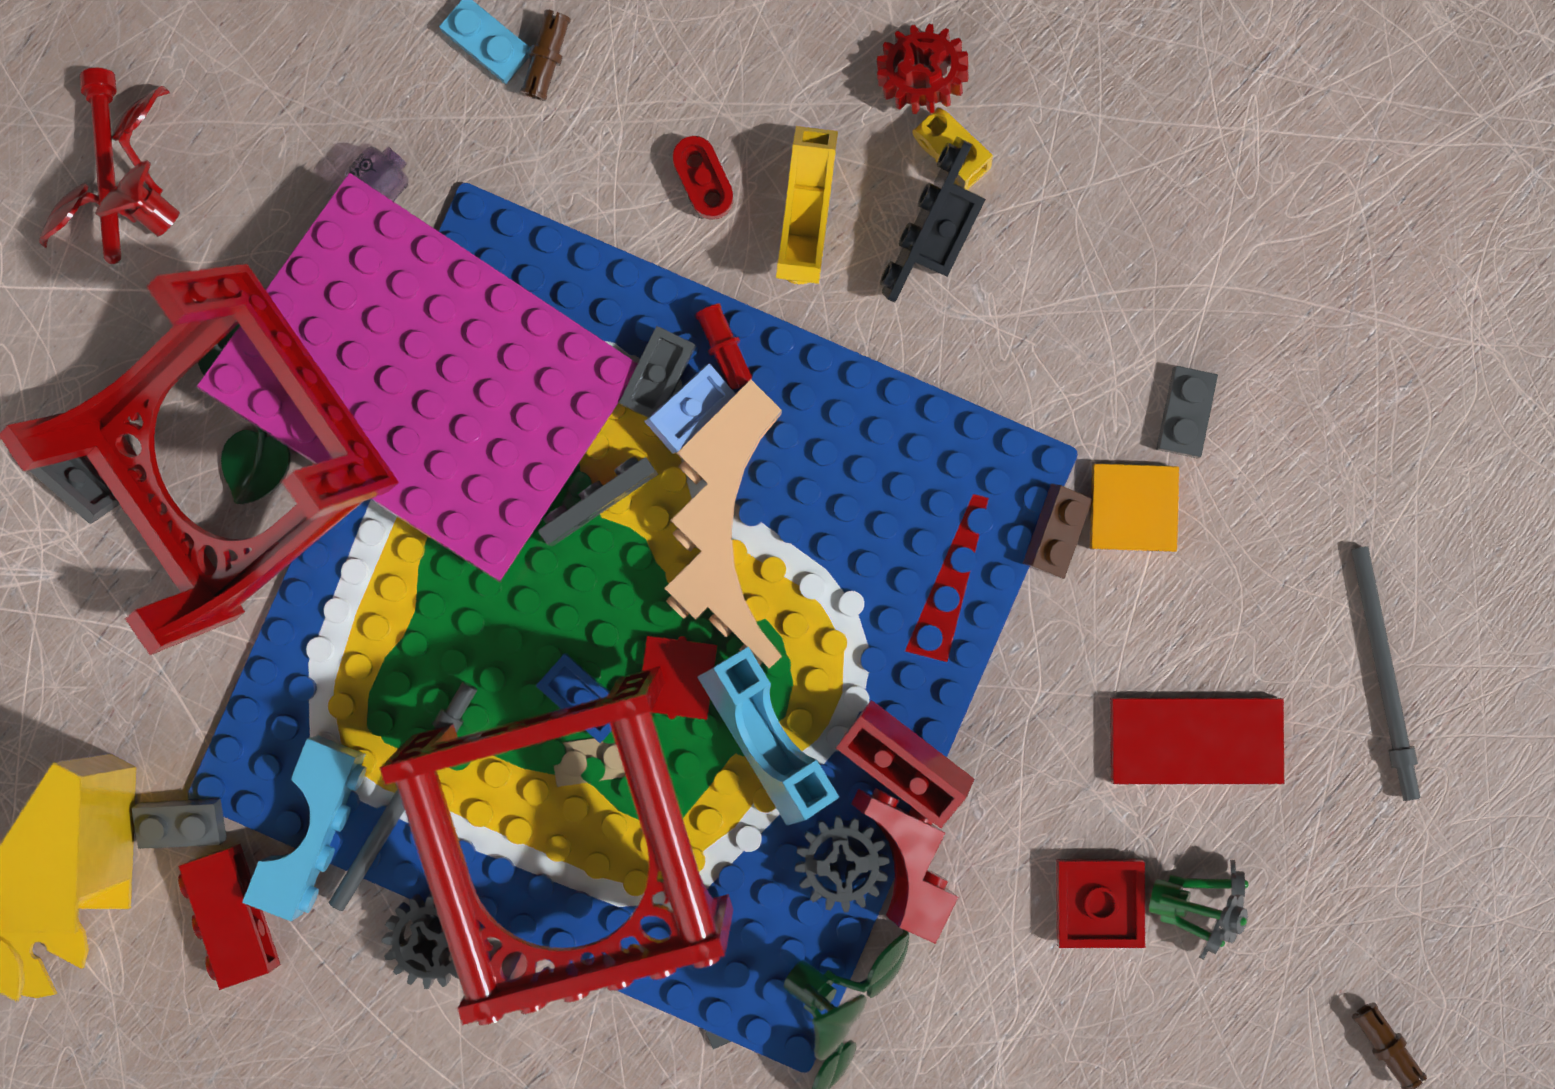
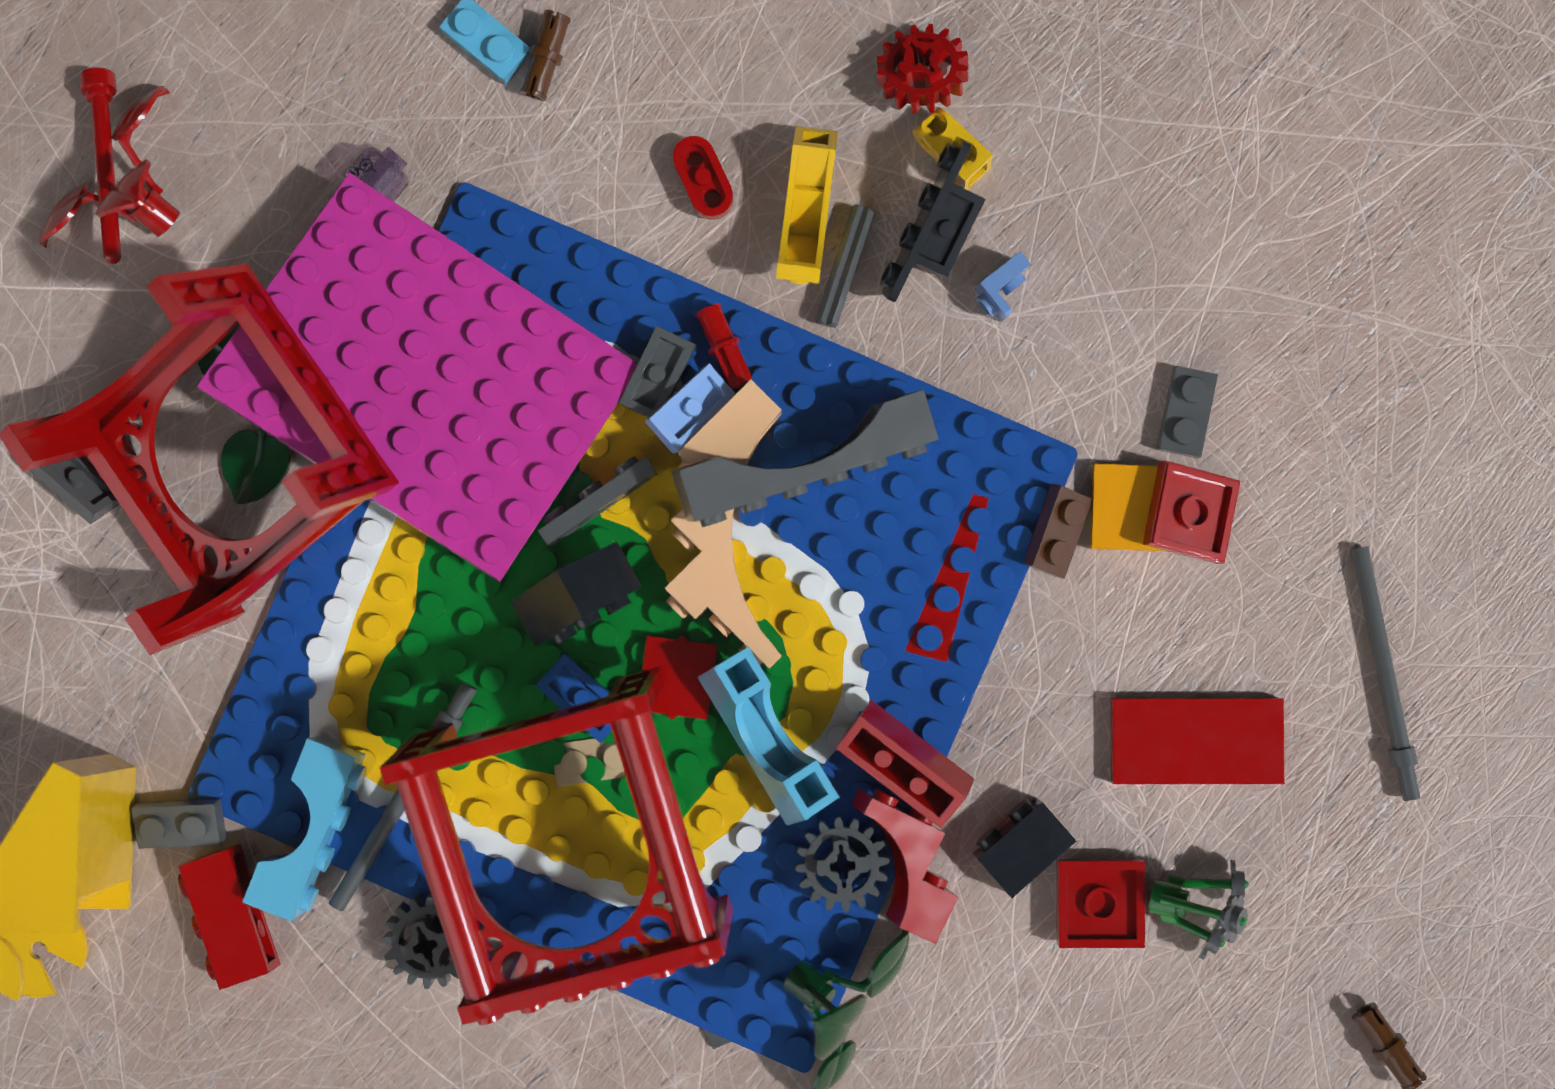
(576, 595): none -> black brick
(844, 266): none -> dark grey axle
(888, 428): none -> dark grey arch
(1005, 278): none -> medium blue bracket
(1023, 846): none -> black brick
(1191, 512): none -> red tile

